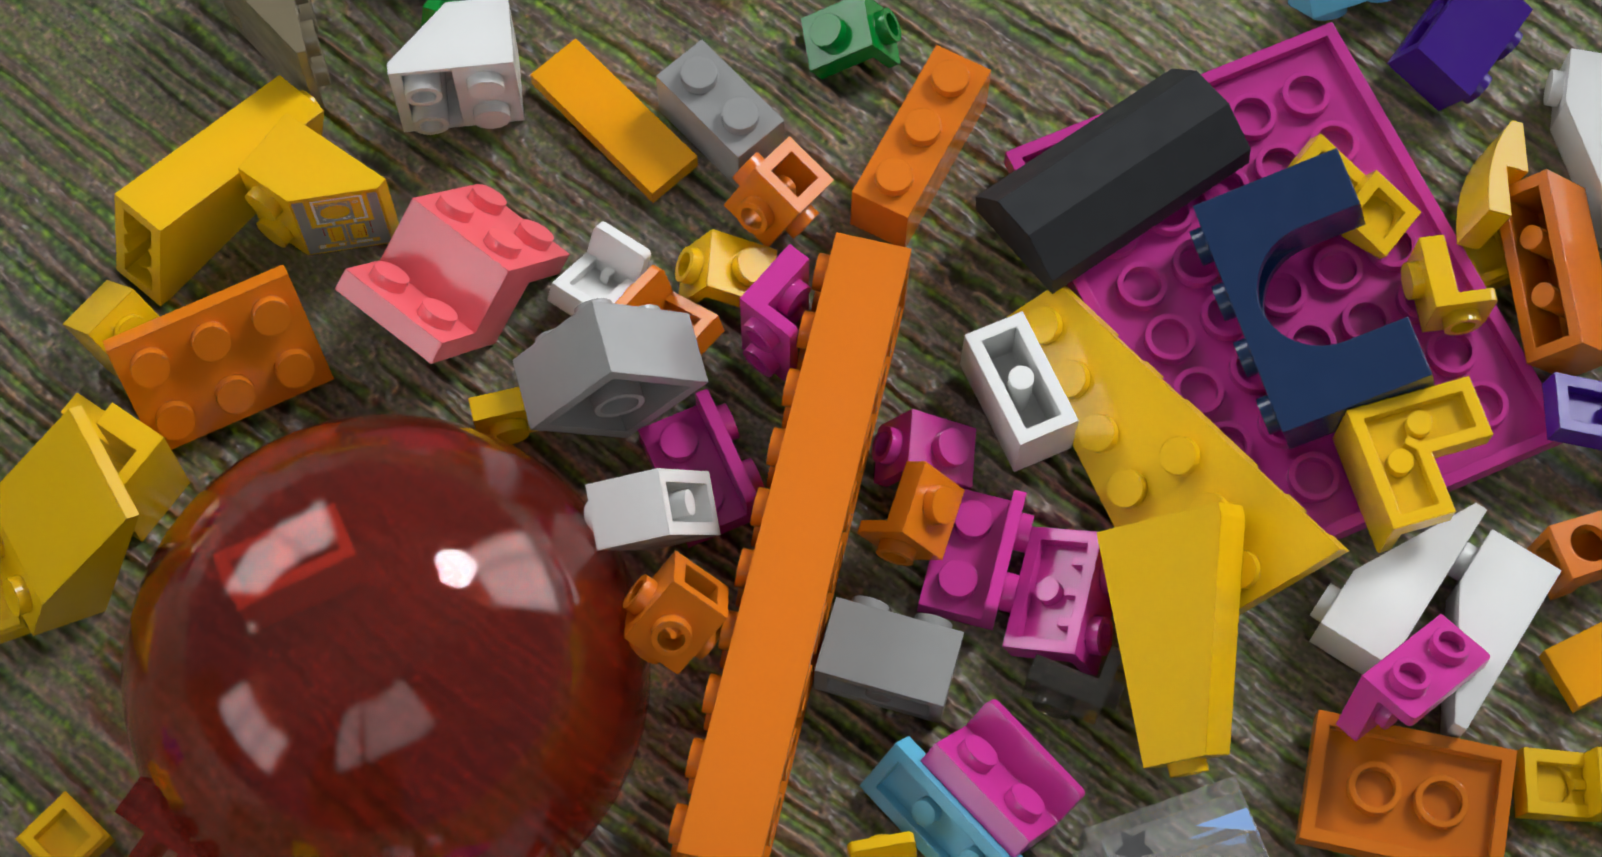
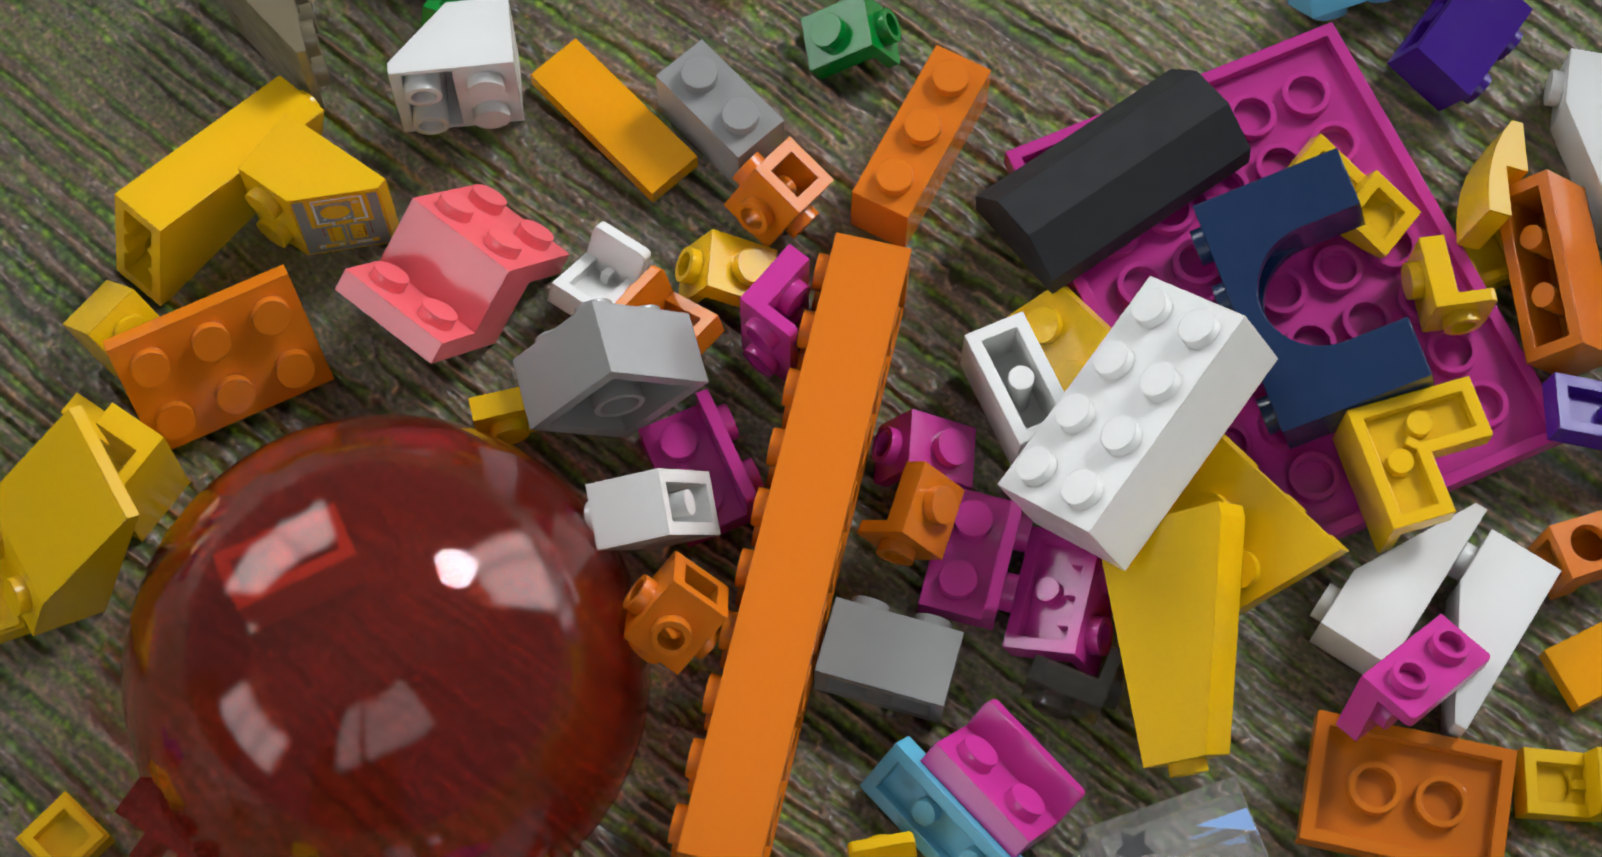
(1138, 421): none -> white brick

